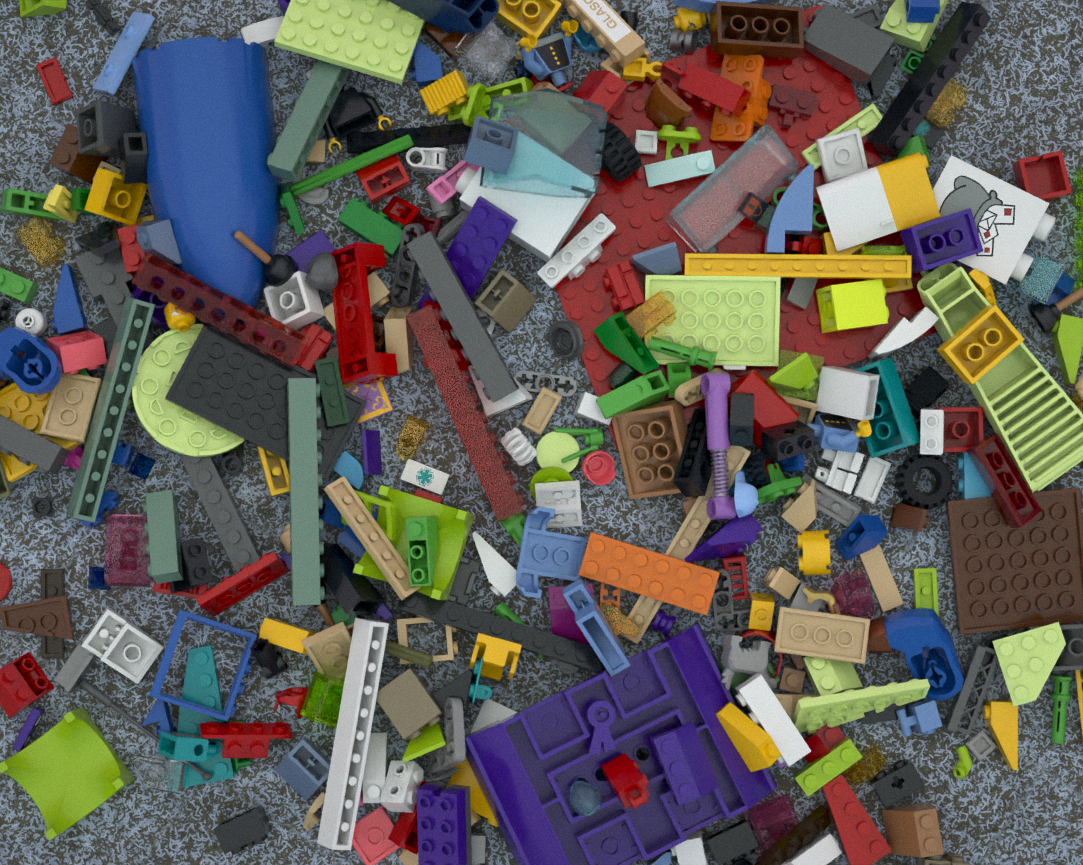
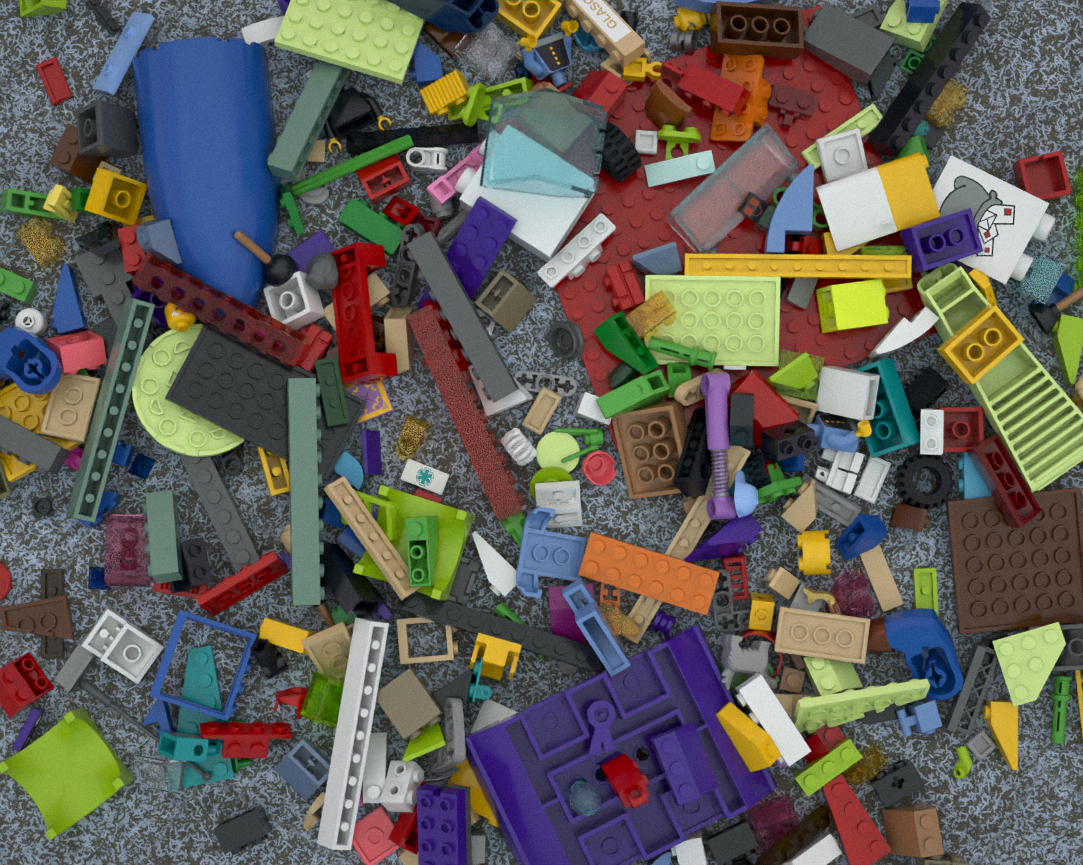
(133, 157): black slope -> none
(407, 654): olive axle -> none
(491, 145): sand blue slope -> none

